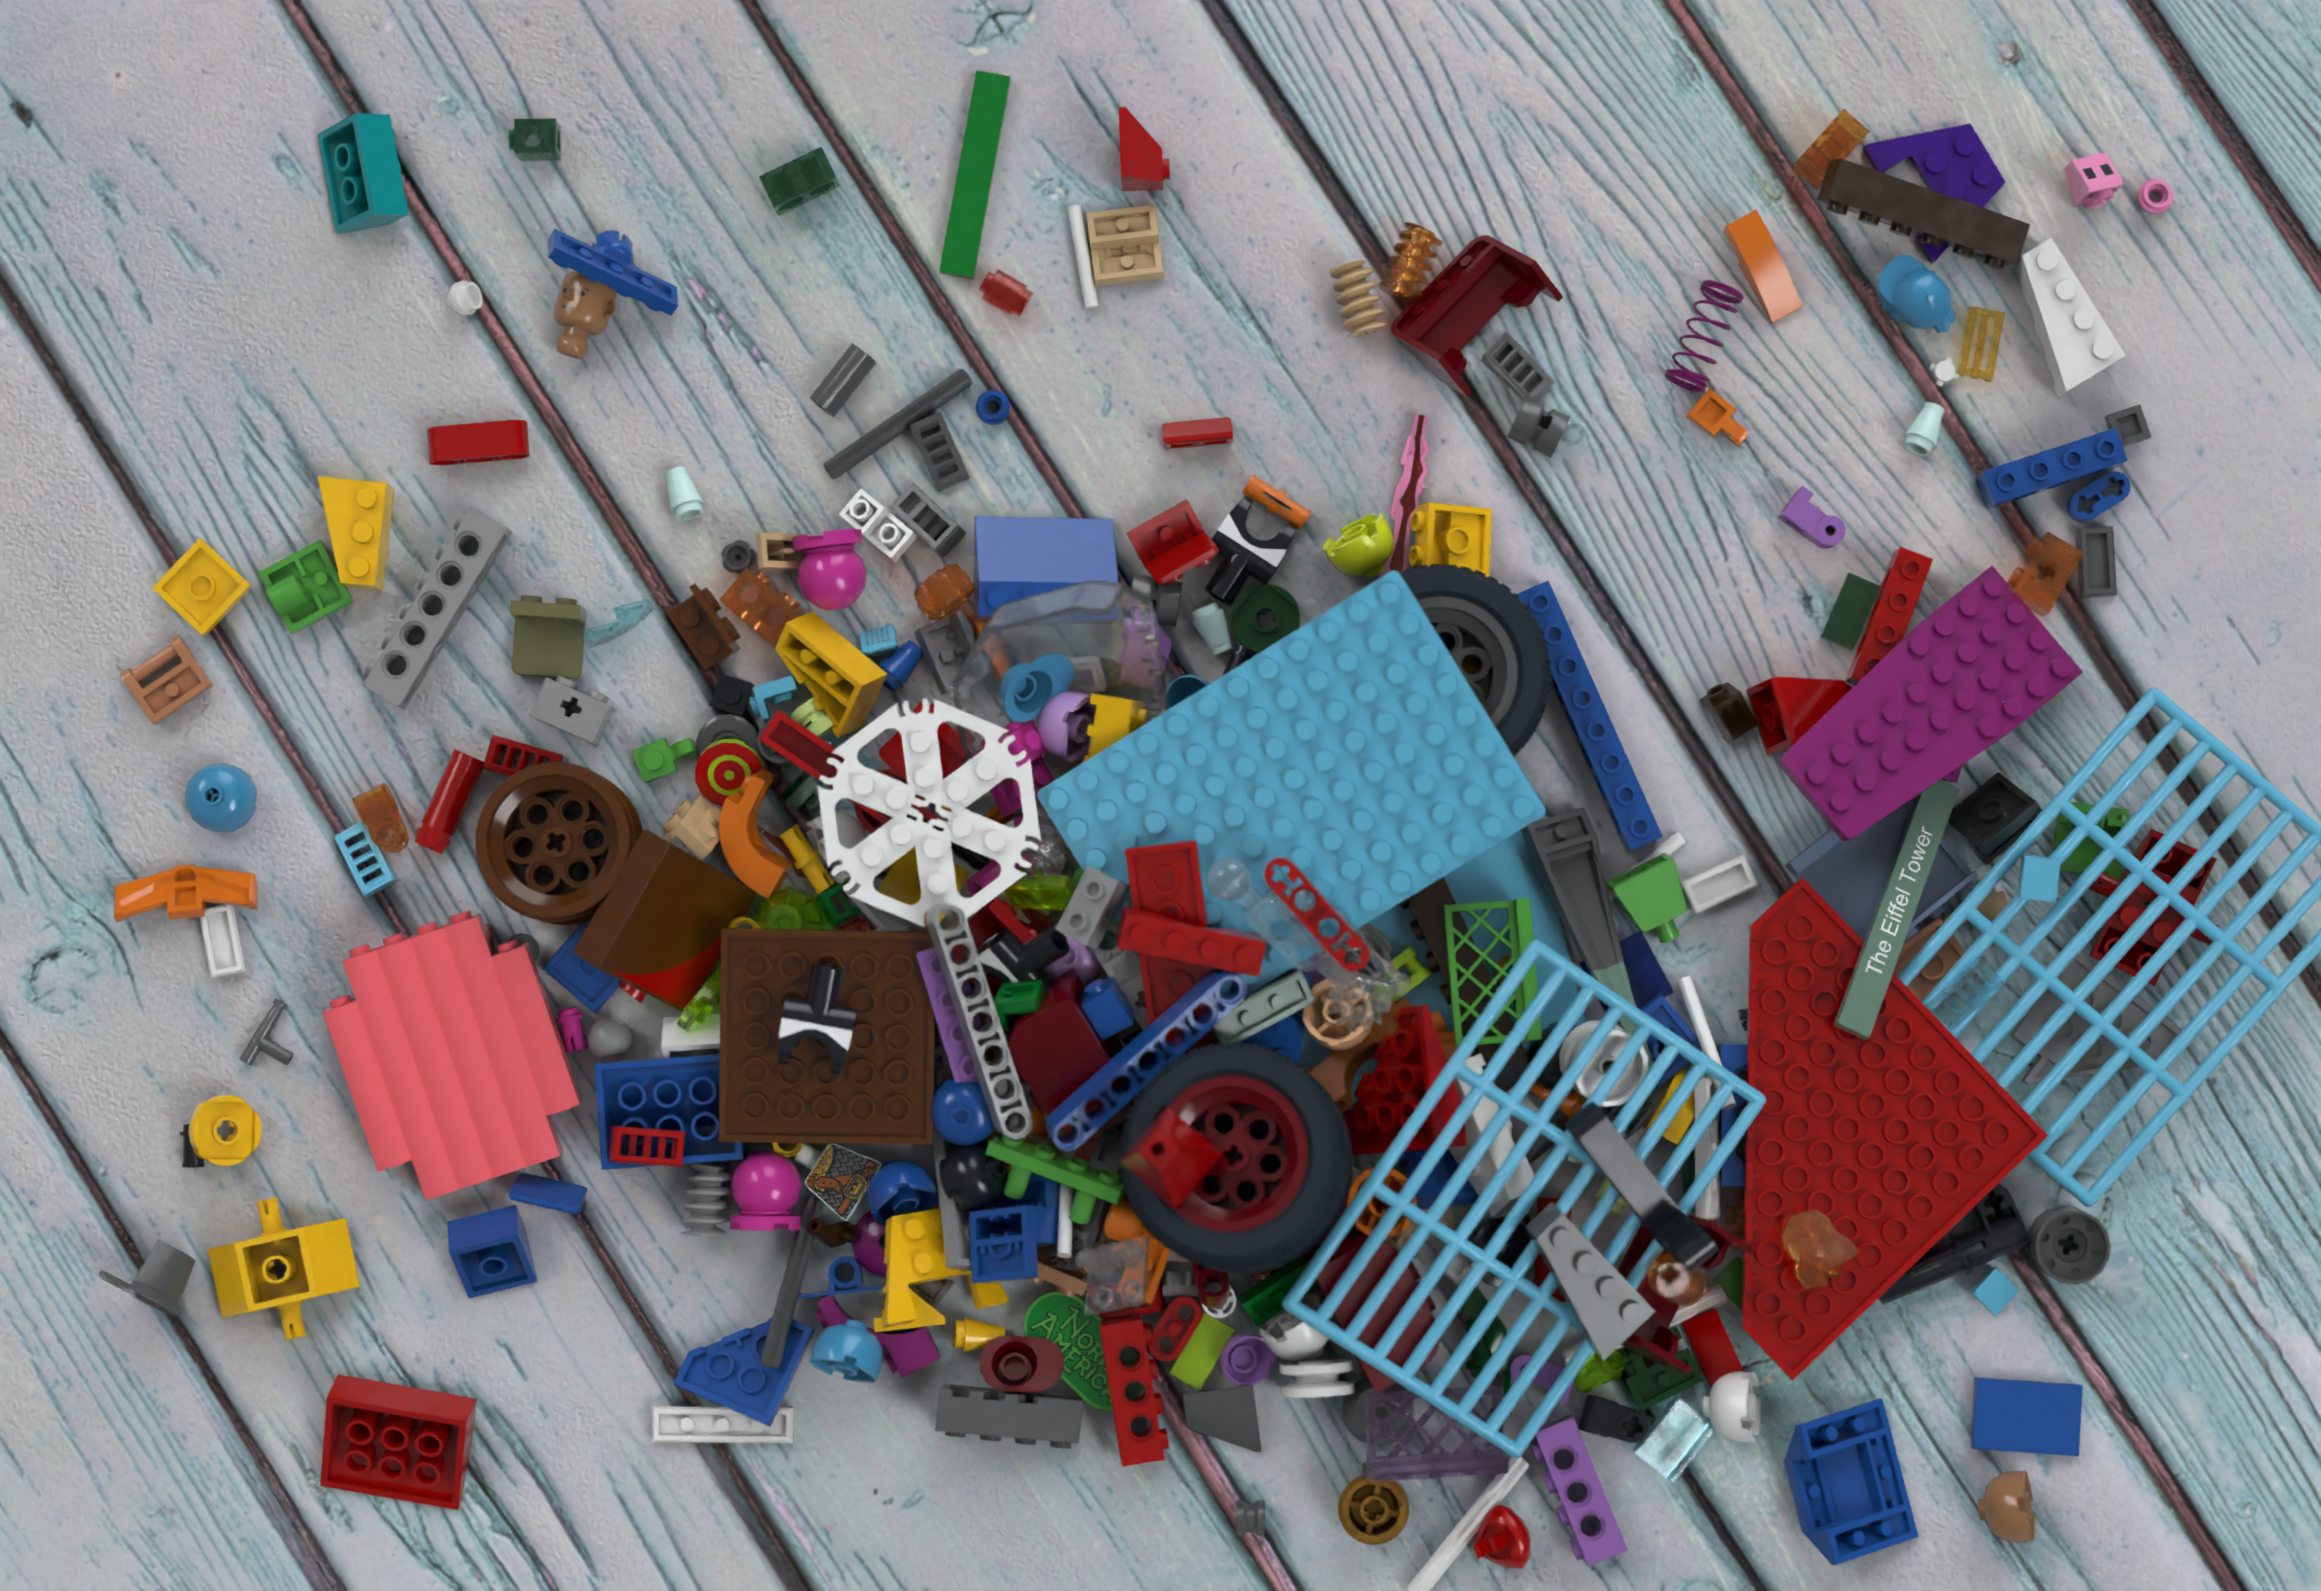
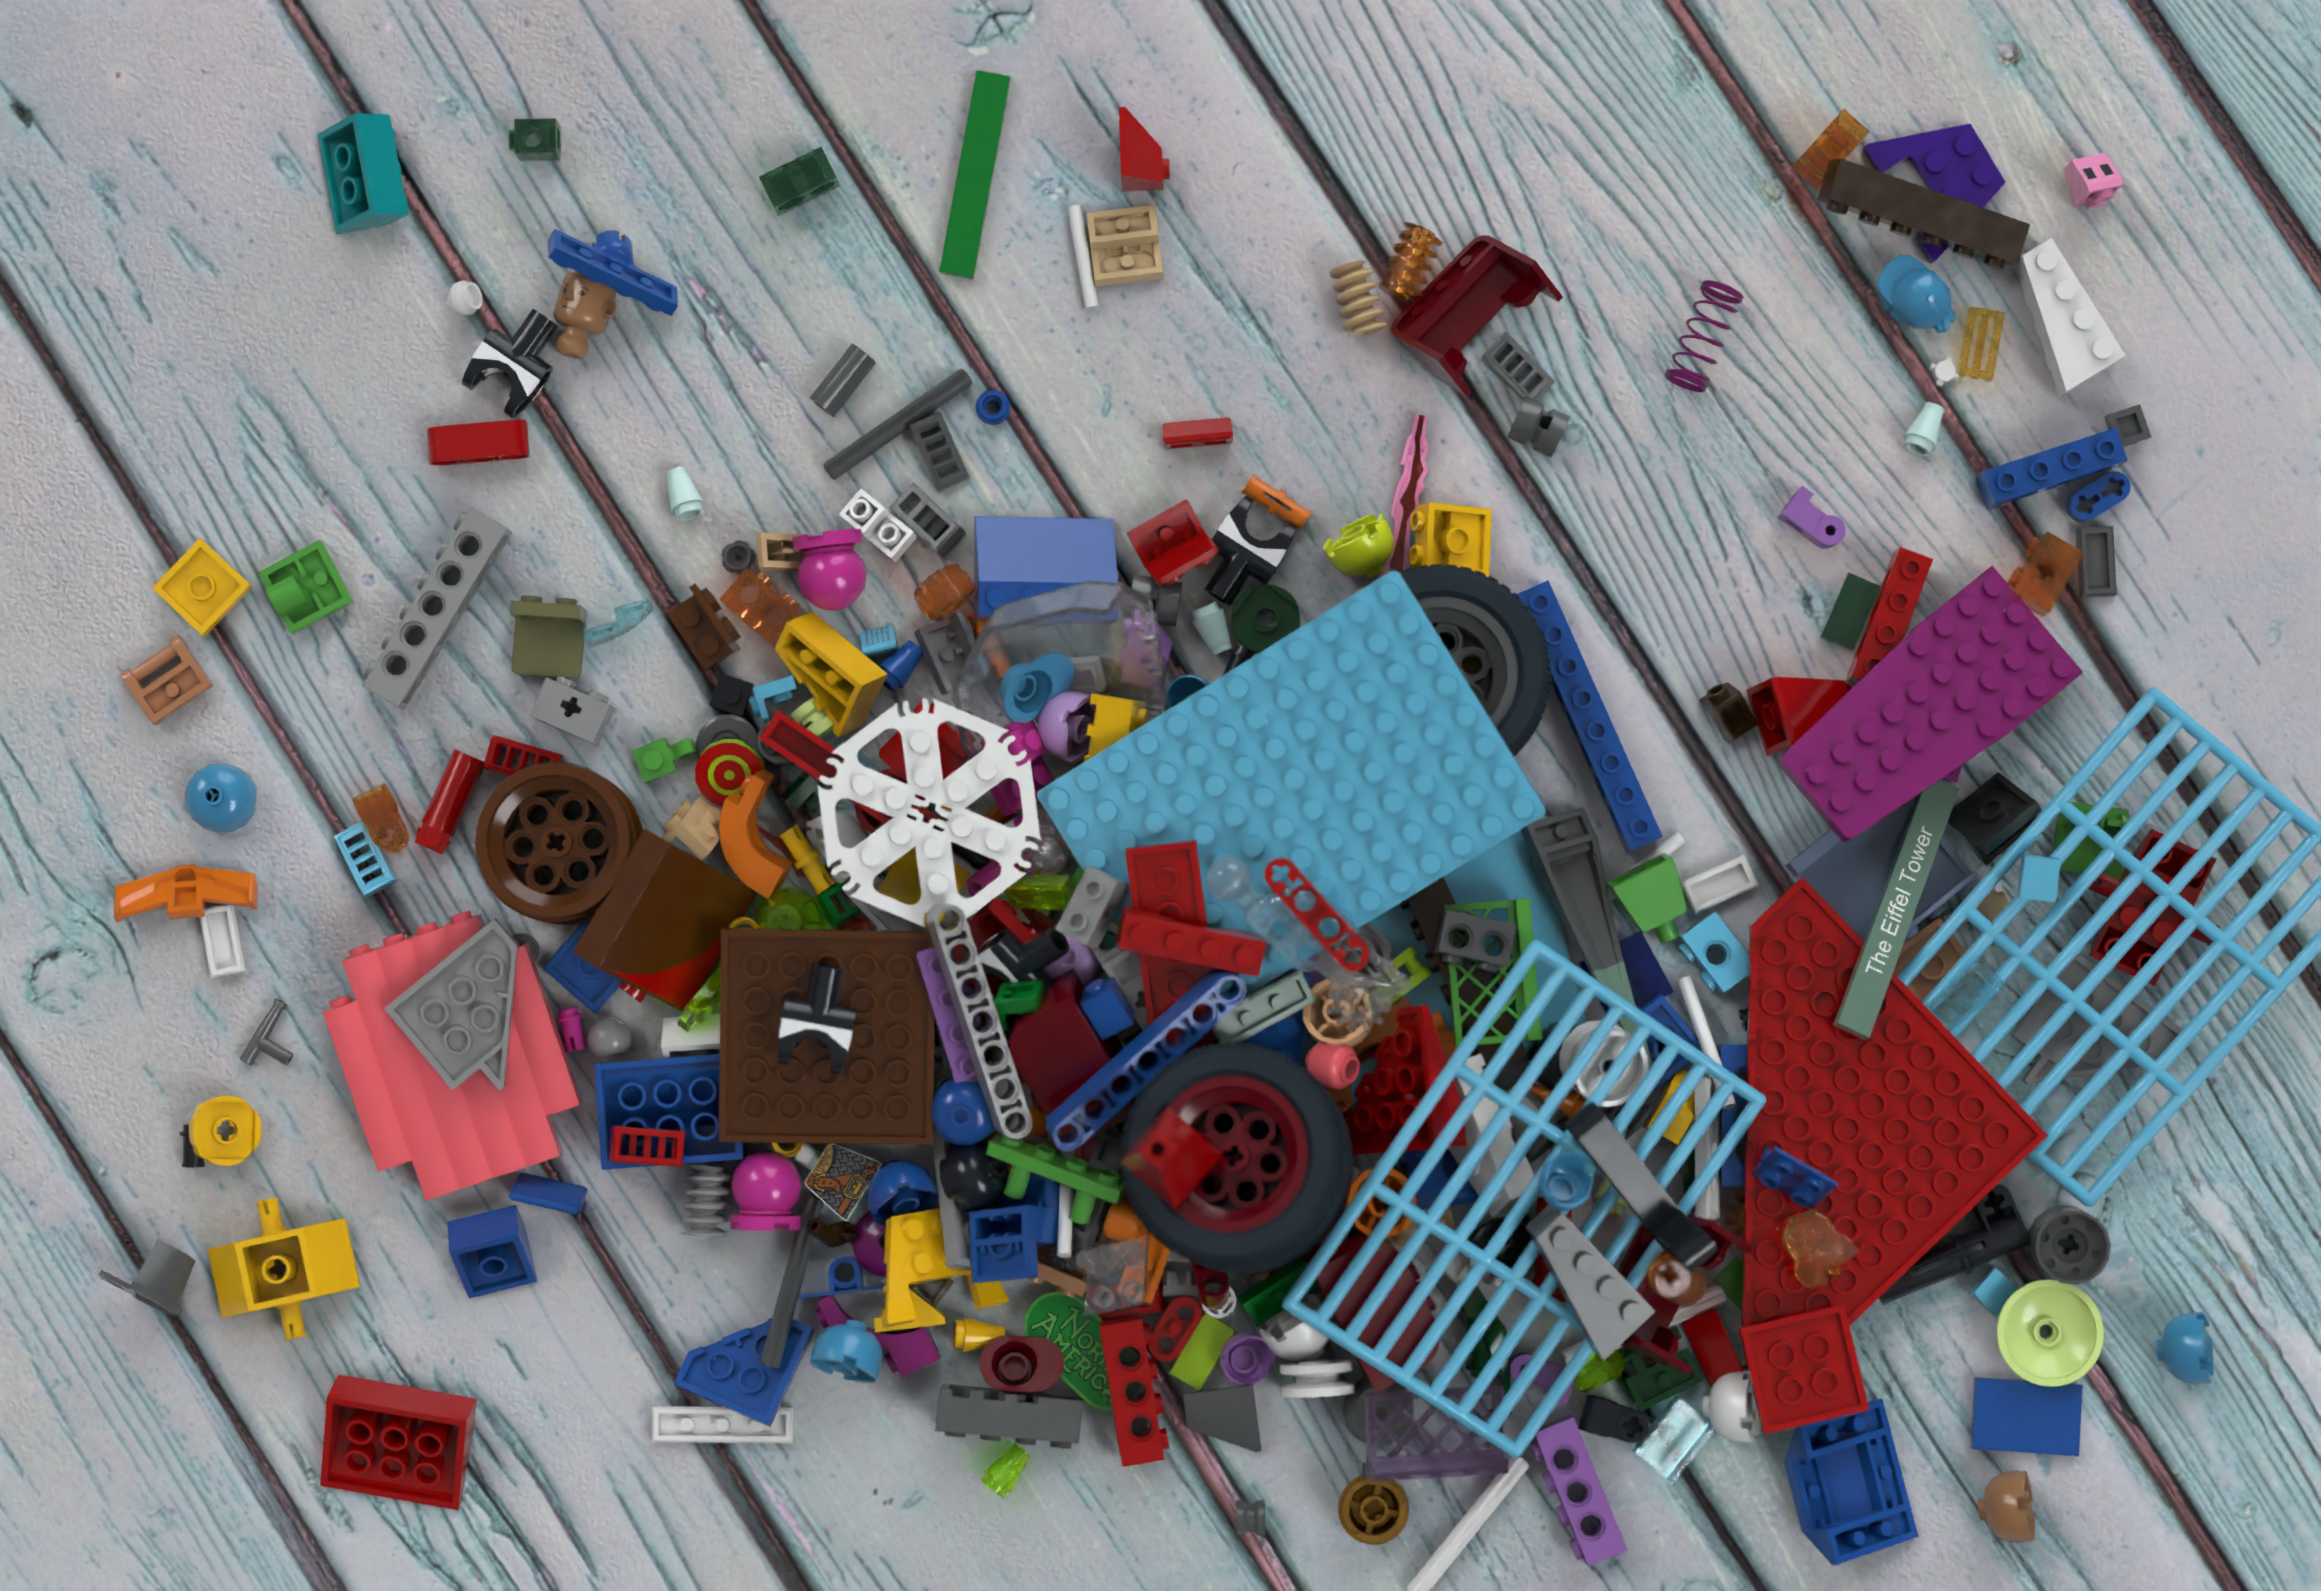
(359, 529): yellow wedge -> none
(464, 1008): none -> light grey wing
(516, 359): none -> black connector
(1005, 293): clear red brick -> none
(1005, 1471): none -> clear neon green cone
(1333, 1065): none -> coral head
(1476, 931): none -> dark grey brick
(1503, 1538): red piece -> none
(1565, 1181): none -> dark azure hair
(1714, 415): orange plate -> none
(1735, 960): none -> medium azure brick
(1763, 266): orange slope -> none
(1792, 1177): none -> blue hinge
(1803, 1368): none -> red plate
(2073, 1339): none -> yellowish green dish
(2160, 187): bright pink plate -> none
(2187, 1348): none -> dark azure cylinder

